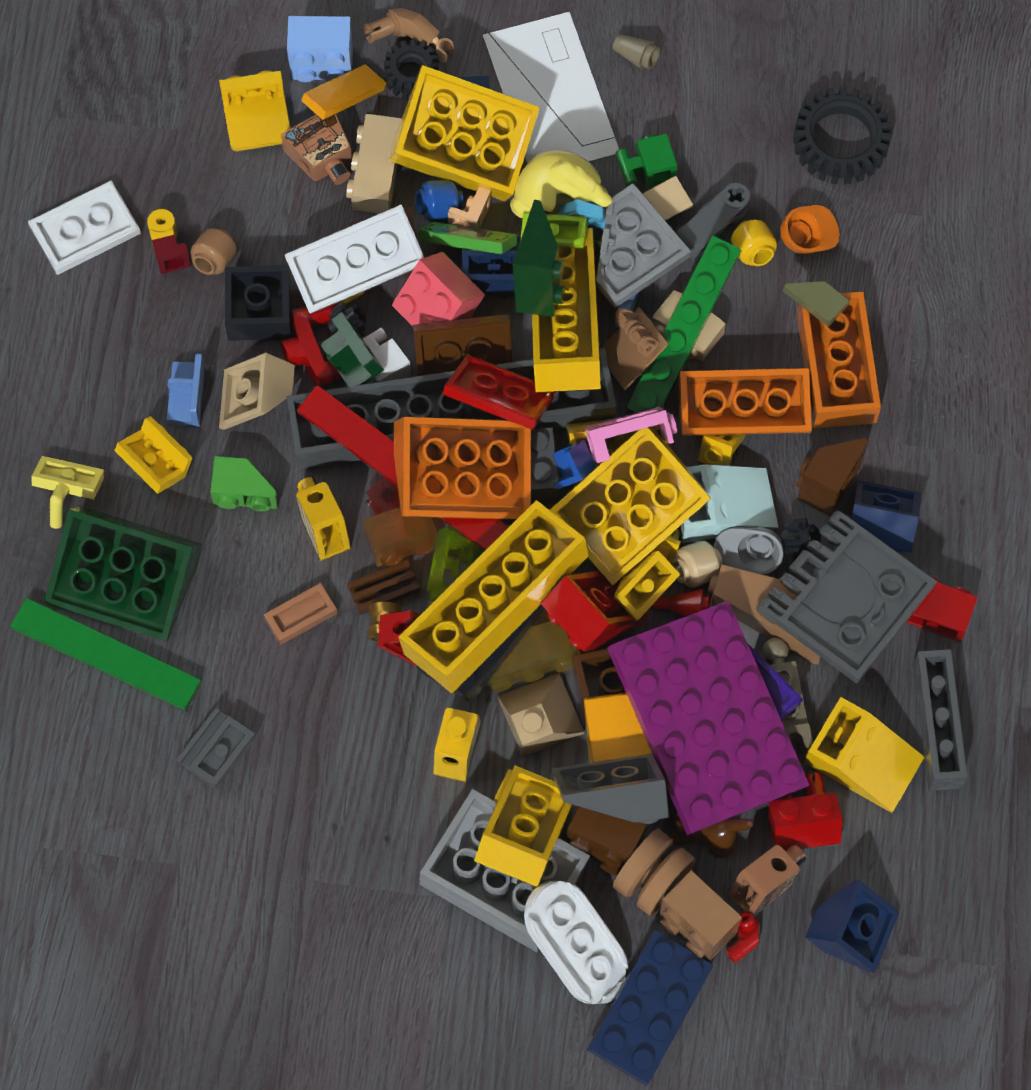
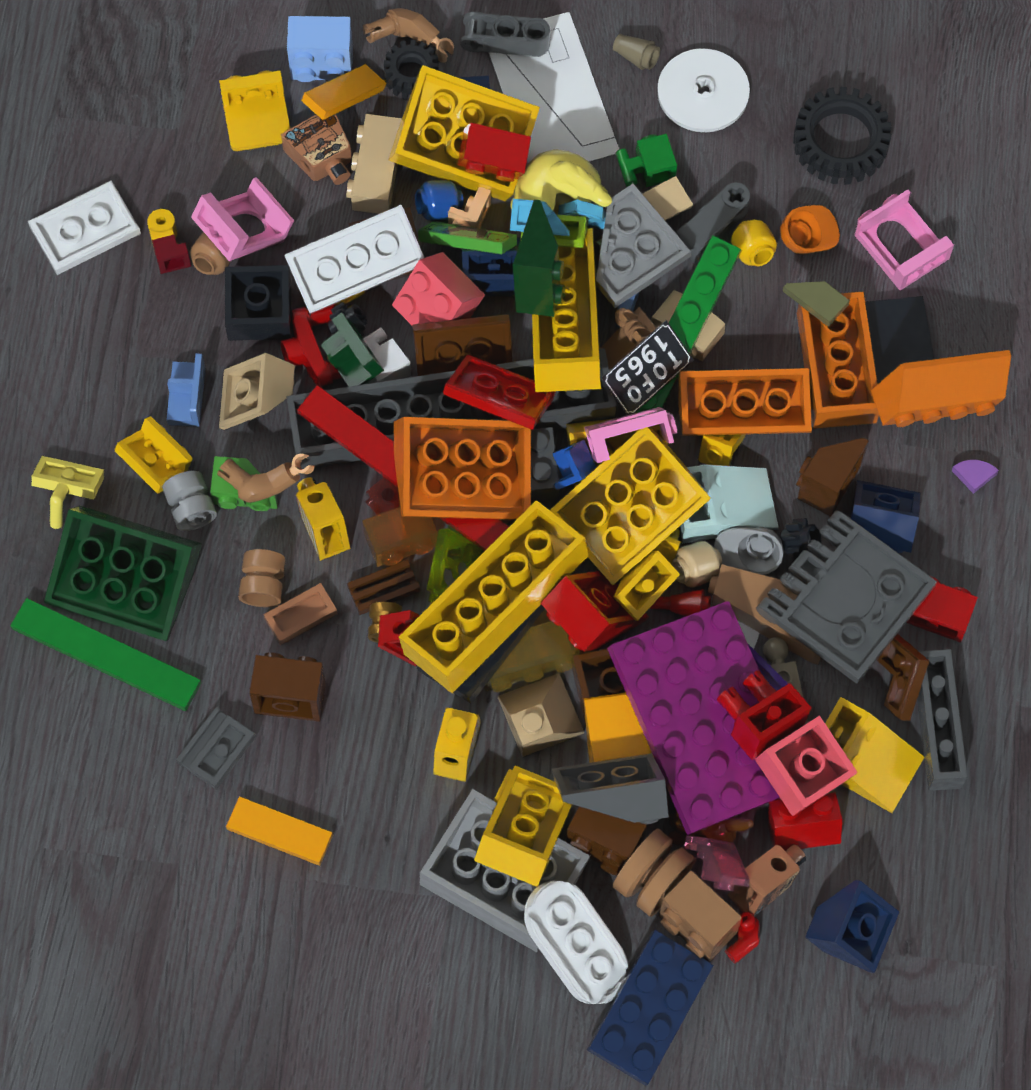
(188, 497): none -> light grey wheel
(217, 222): none -> bright pink panel
(262, 486): none -> medium nougat arm
(262, 583): none -> medium nougat wheel
(279, 831): none -> light orange tile
(287, 687): none -> reddish brown brick
(491, 26): none -> dark grey piece
(493, 152): none -> red brick
(520, 213): none -> medium azure tile
(647, 368): none -> black sticker
(694, 71): none -> white piece
(720, 862): none -> clear pink slope
(769, 720): none -> red brick
(806, 765): none -> coral brick
(898, 209): none -> bright pink panel
(898, 333): none -> black tile
(908, 672): none -> reddish brown tile
(943, 388): none -> orange slope
(974, 473): none -> medium lavender tile

